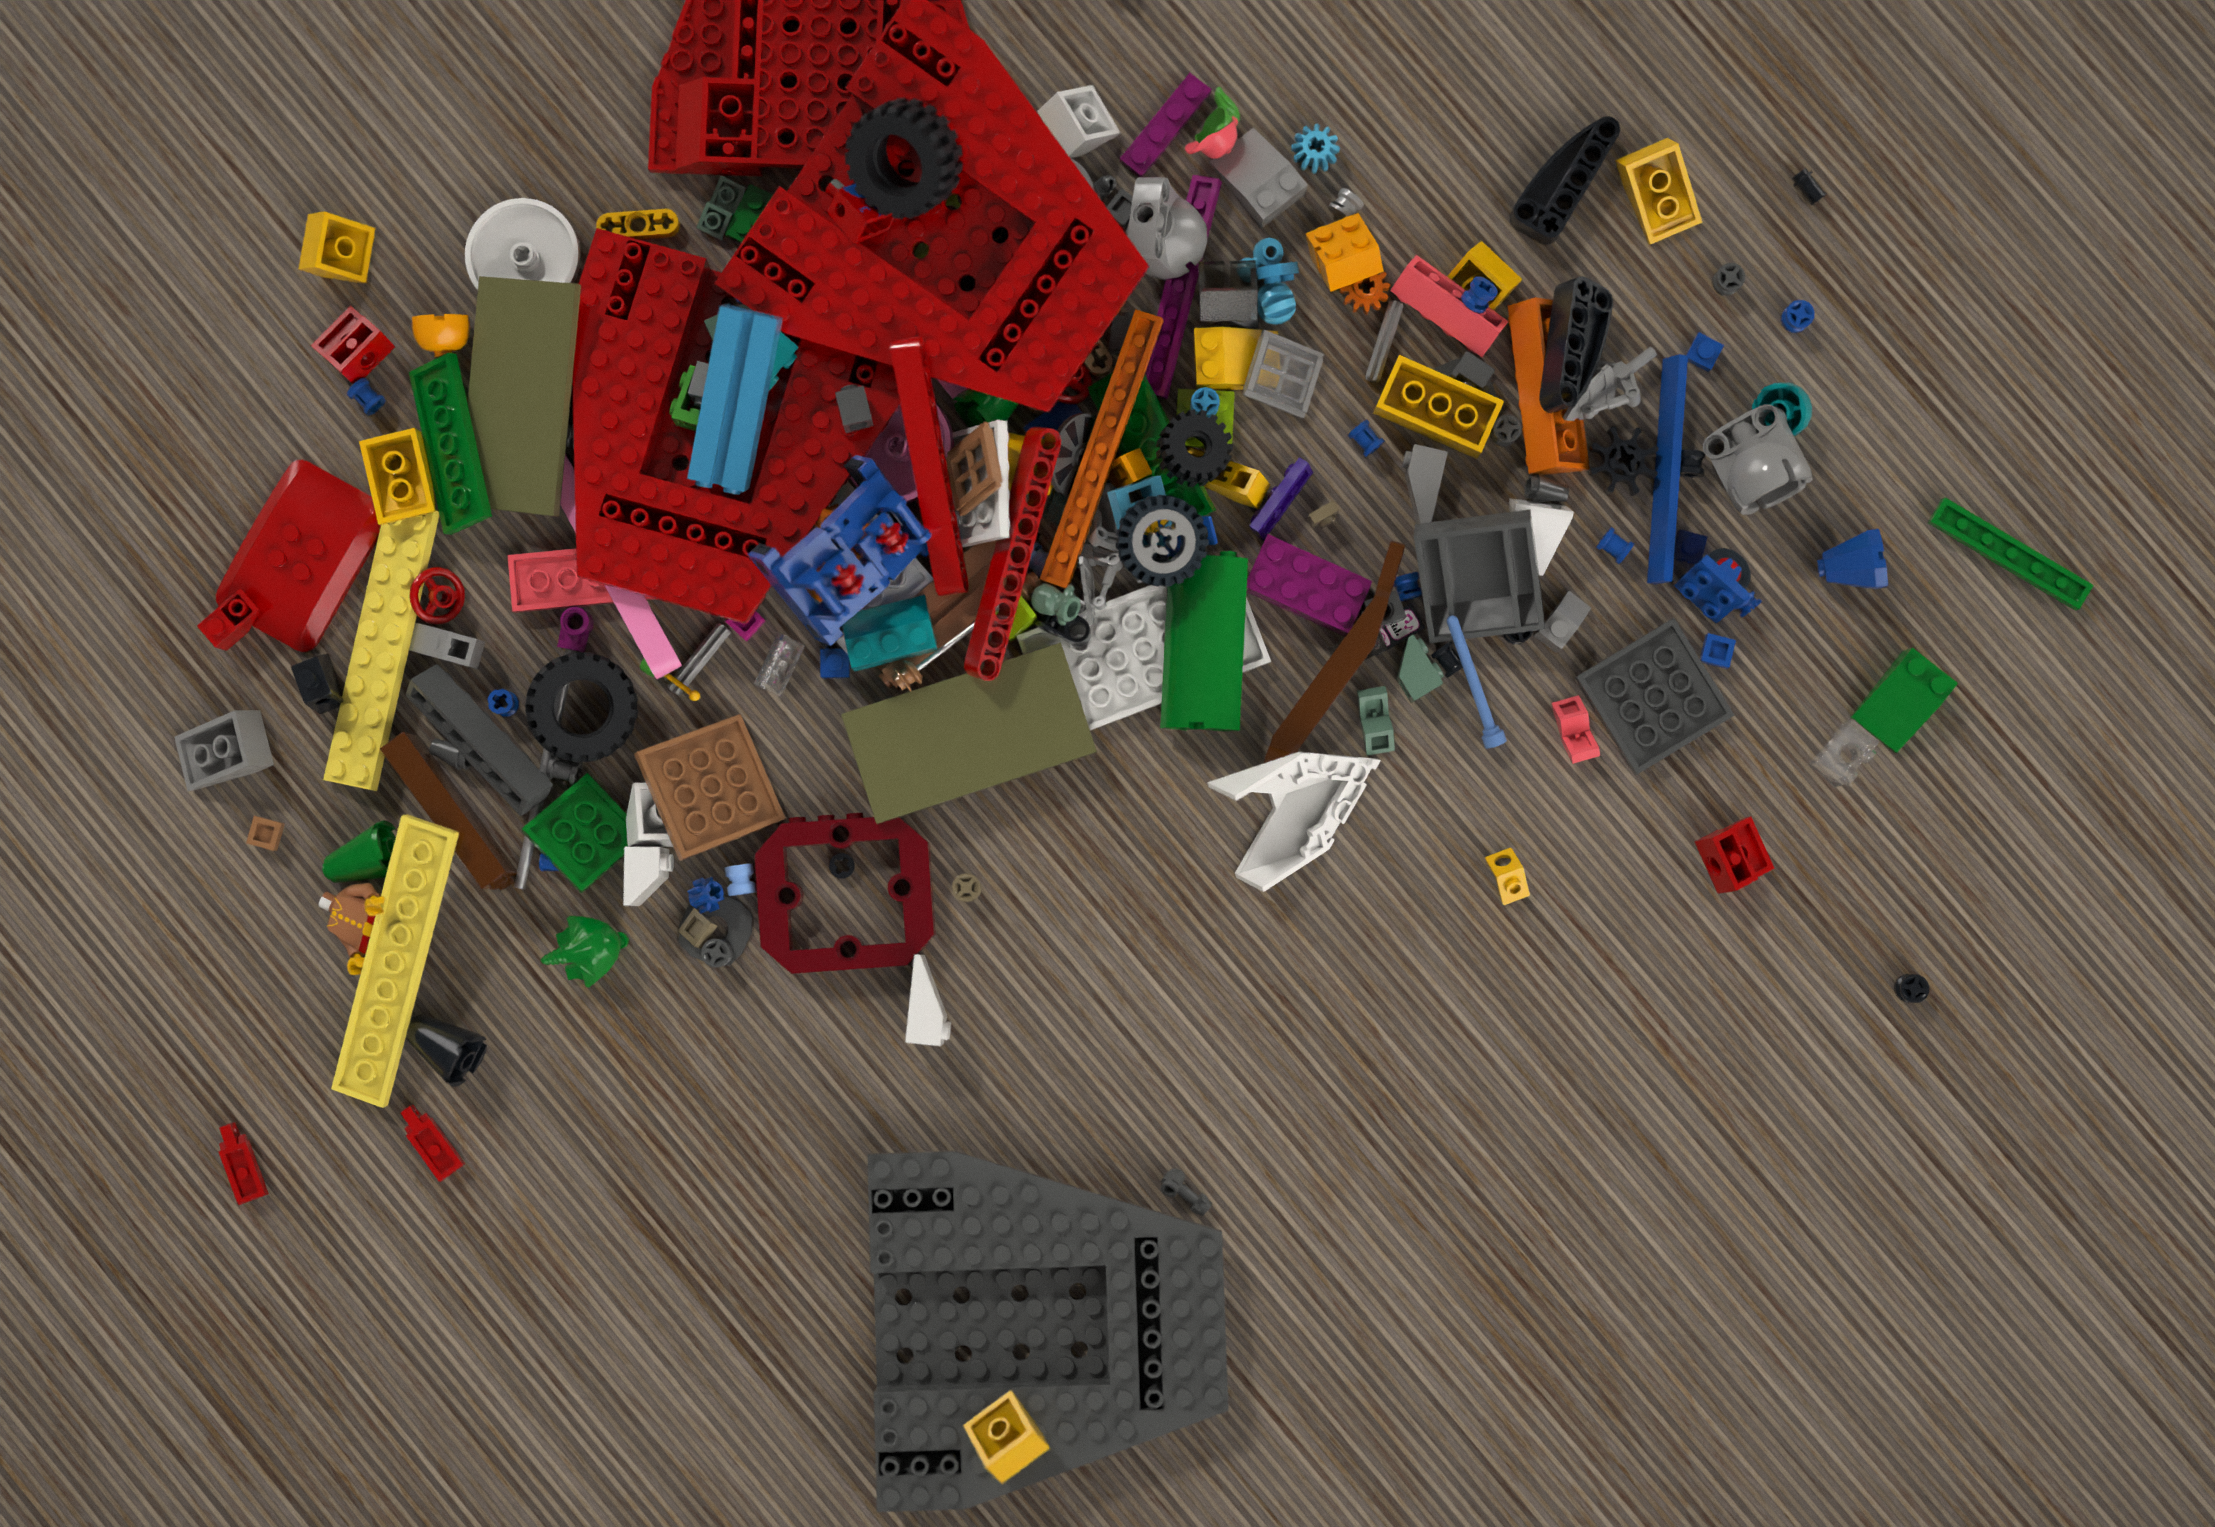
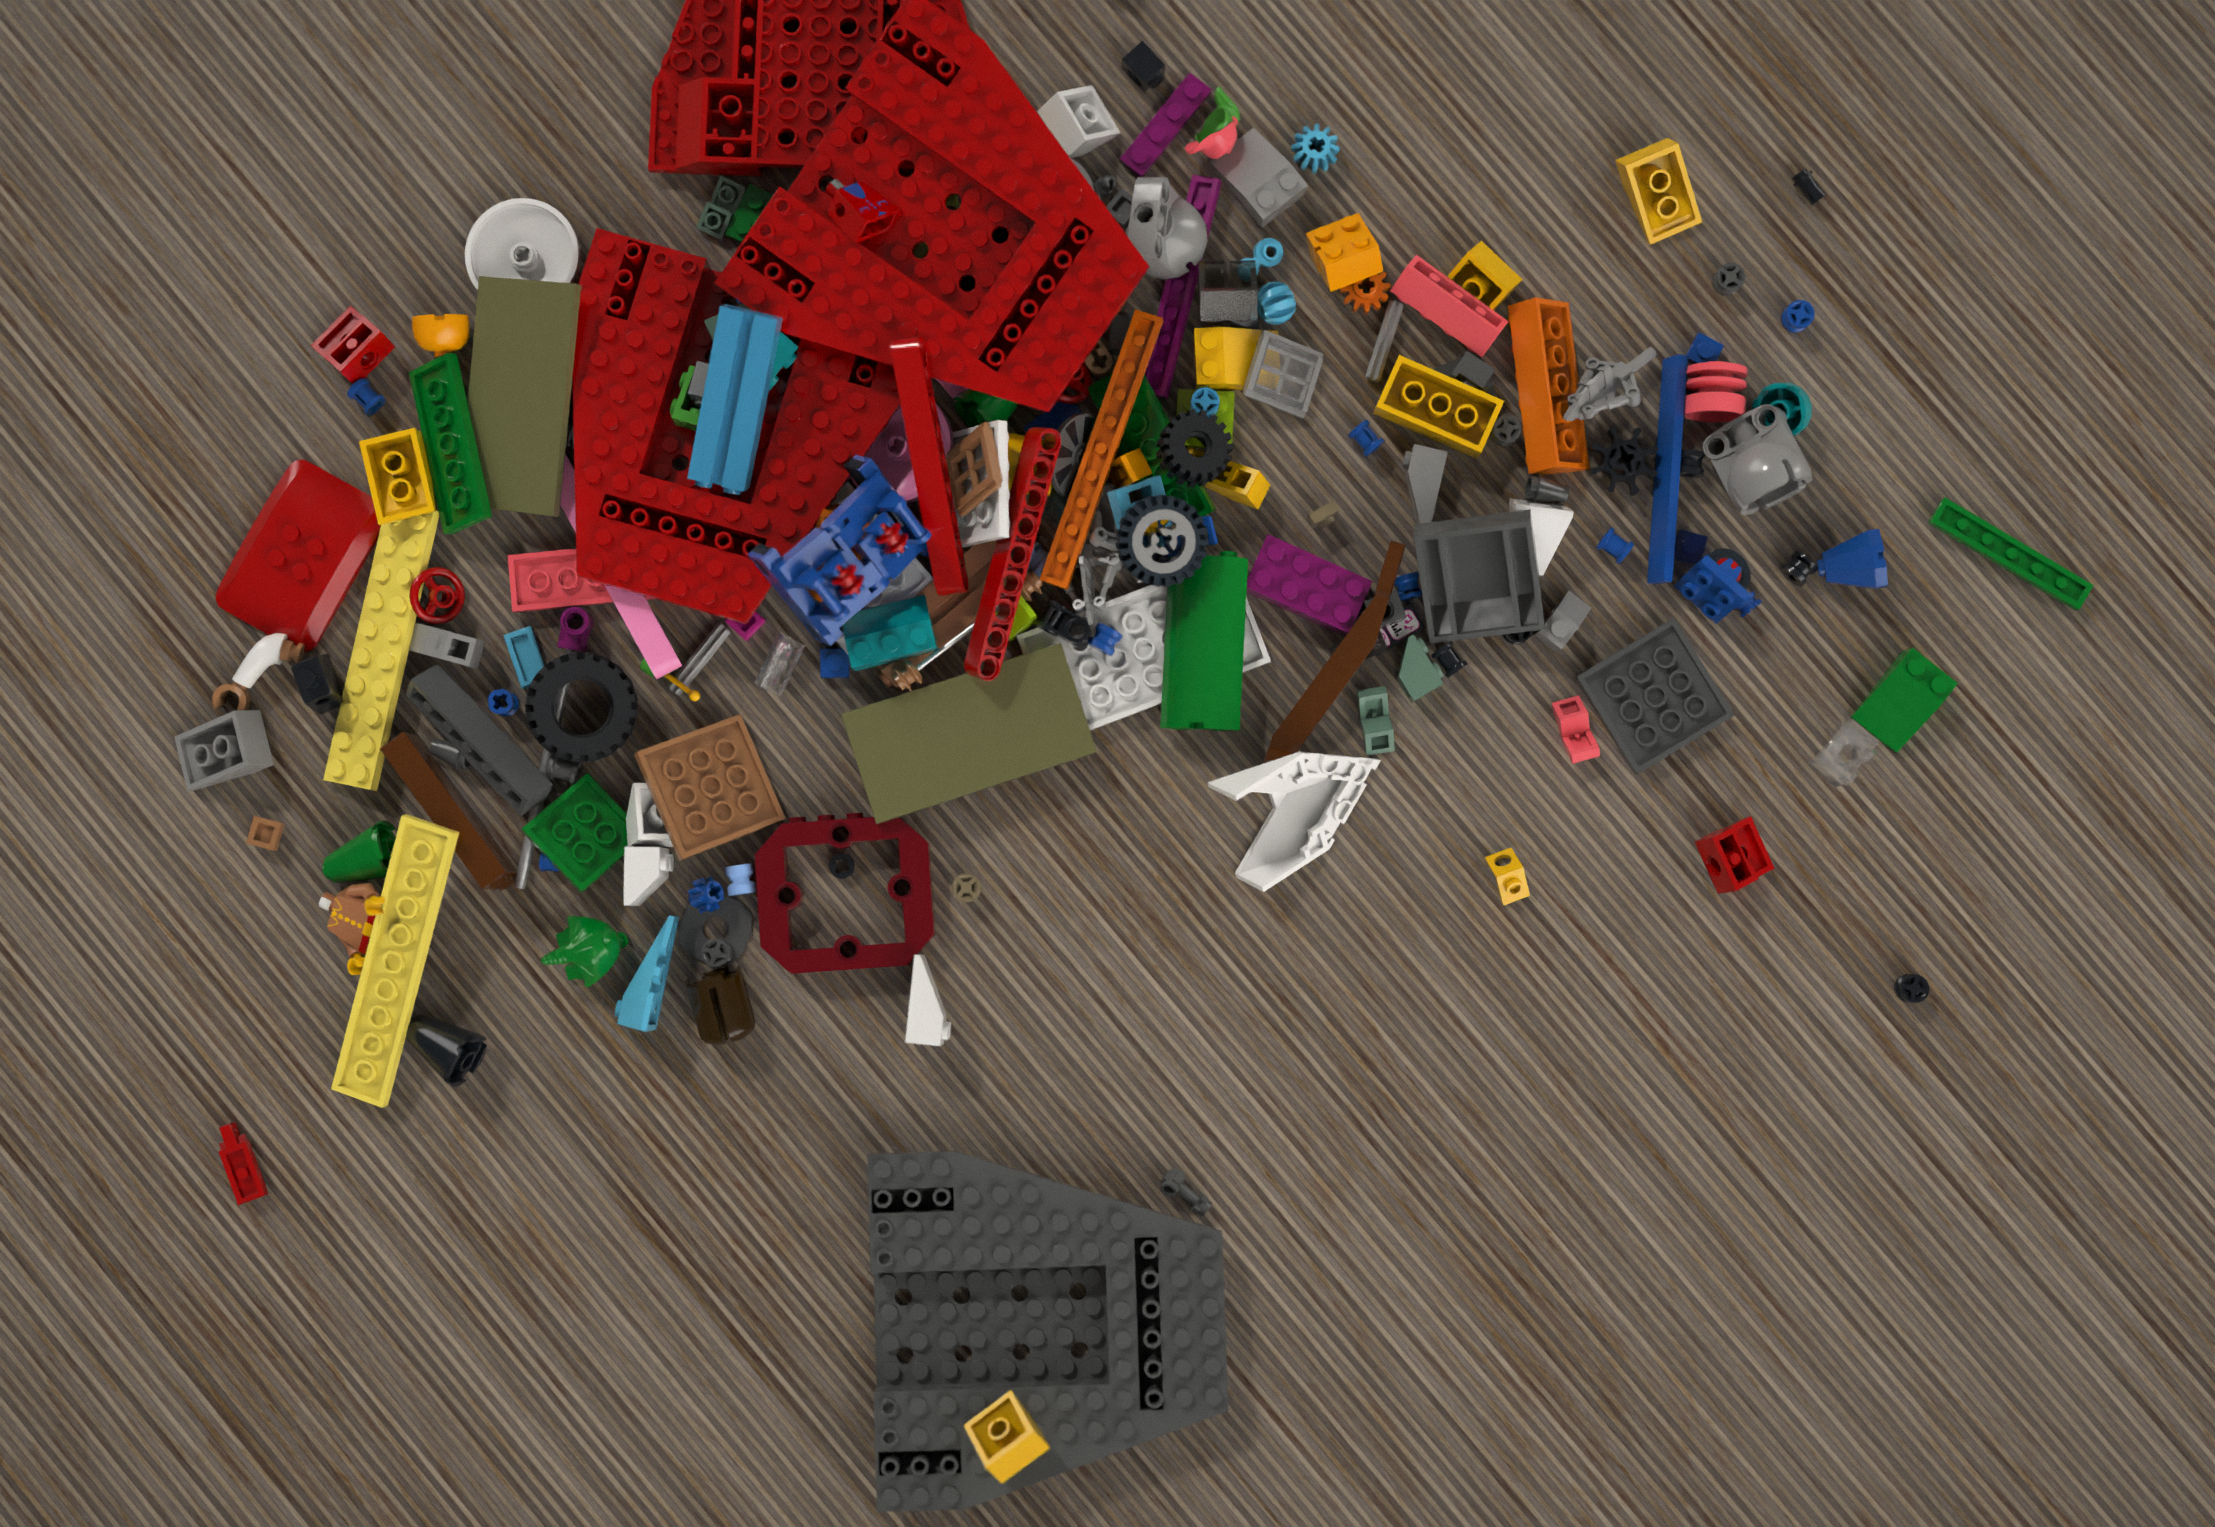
(230, 621): red slope -> none
(266, 652): none -> piece
(336, 247): yellow slope -> none
(431, 1143): red hinge -> none
(524, 654): none -> medium azure tile
(644, 995): none -> medium azure wedge
(658, 217): yellow beam -> none
(697, 928): dark tan plate -> none
(721, 1006): none -> dark brown cylinder
(854, 408): dark grey brick -> none
(874, 172): black tyre -> none
(1053, 602): sand green animal -> none
(1104, 639): none -> blue wheel
(1144, 67): none -> black brick
(1277, 272): dark azure plate -> none
(1280, 498): dark purple plate -> none
(1346, 204): light grey wheel -> none
(1479, 294): blue wheel -> none
(1492, 734): medium blue piece -> none
(1554, 182): black beam -> none
(1574, 341): black beam -> none
(1715, 387): none -> coral wheel
(1717, 650): blue plate -> none
(1798, 568): none -> black wheel

